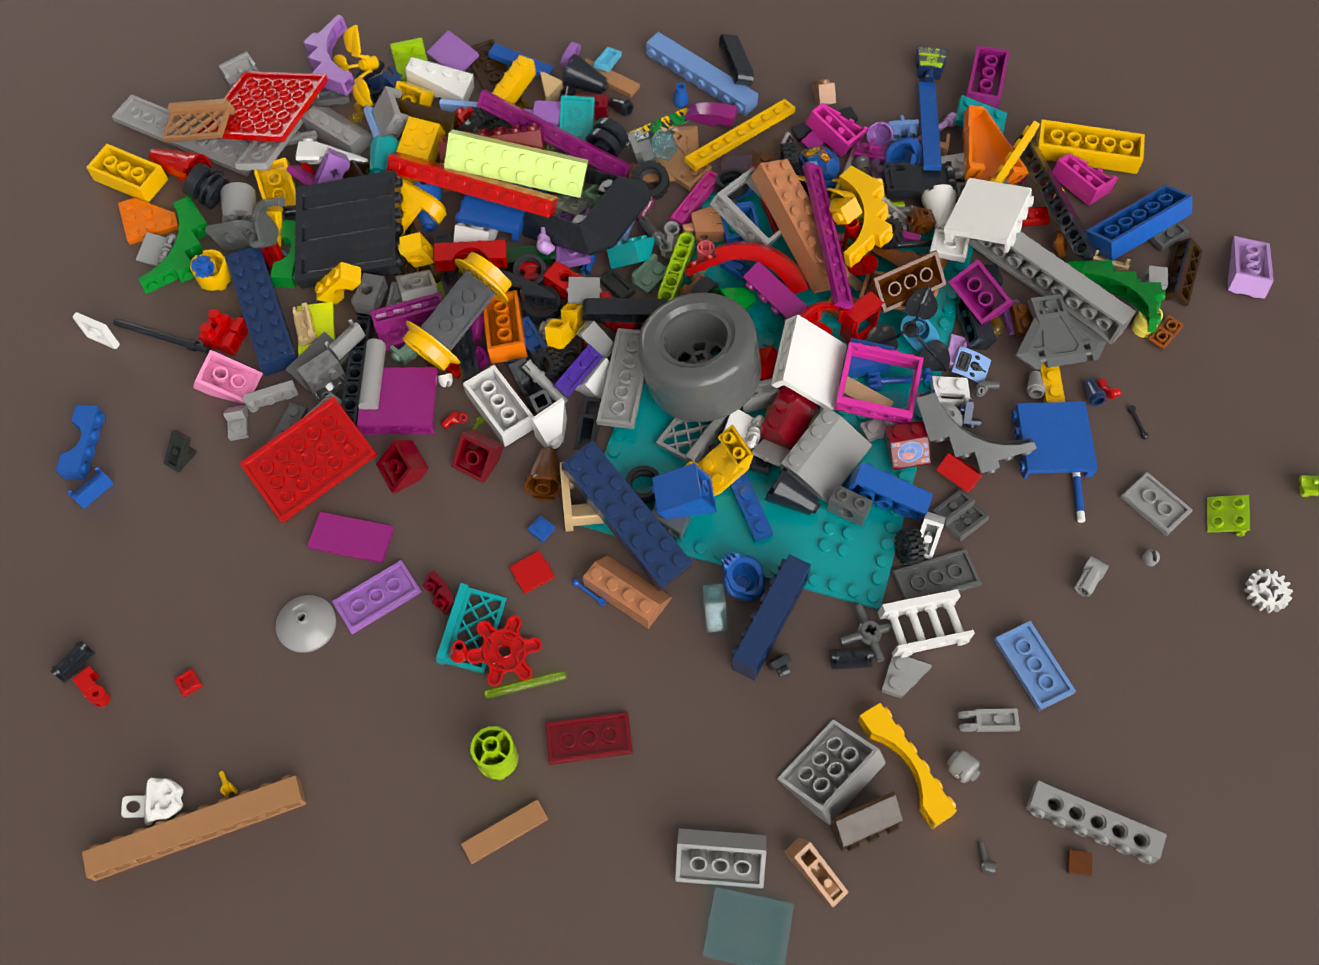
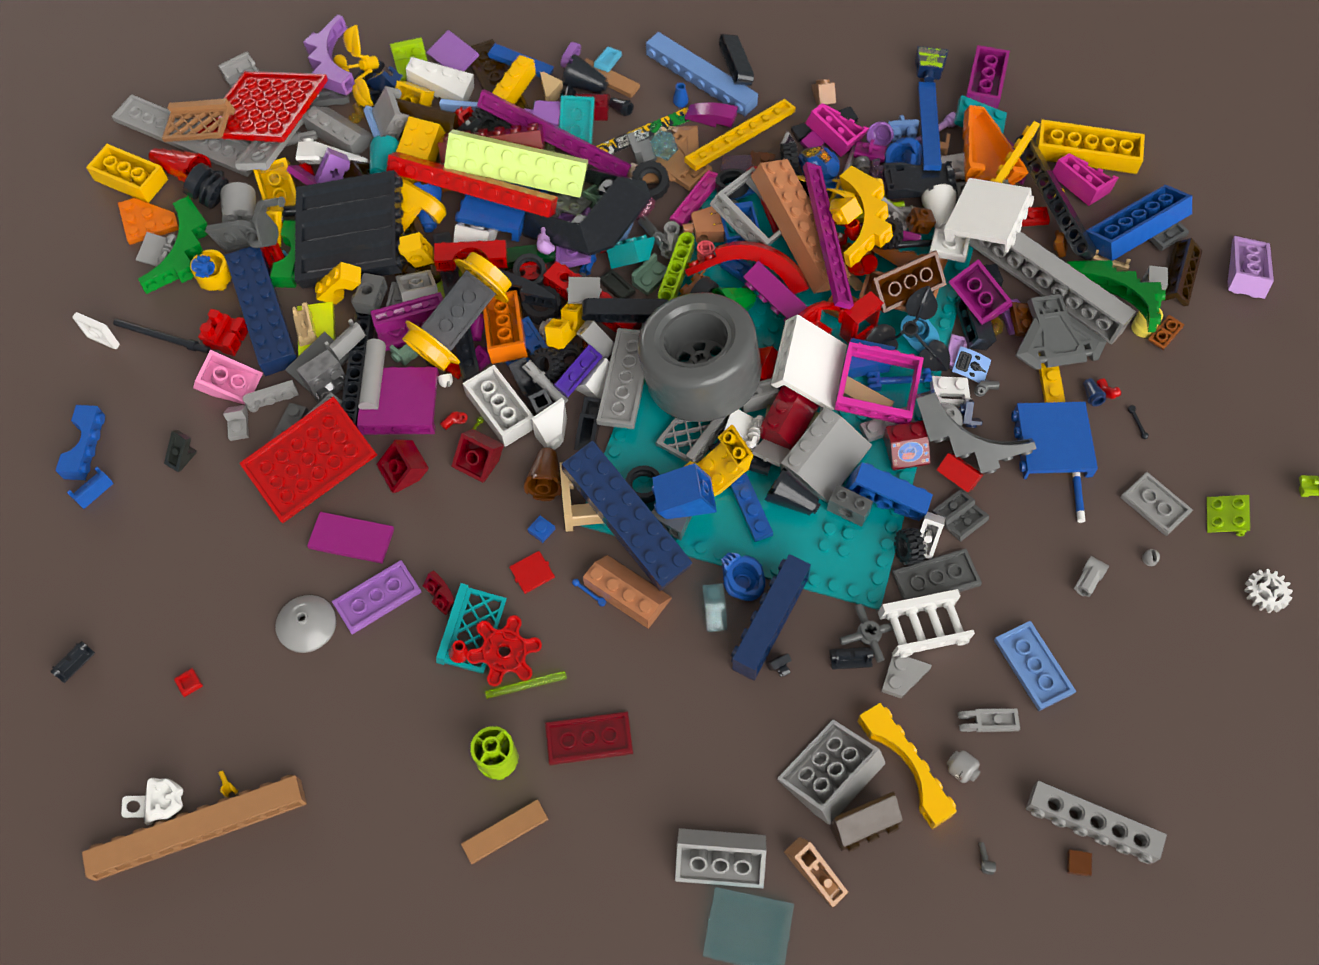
(90, 688): red leg -> none
(608, 136): black wheel -> none
(1035, 385): light grey cone -> none

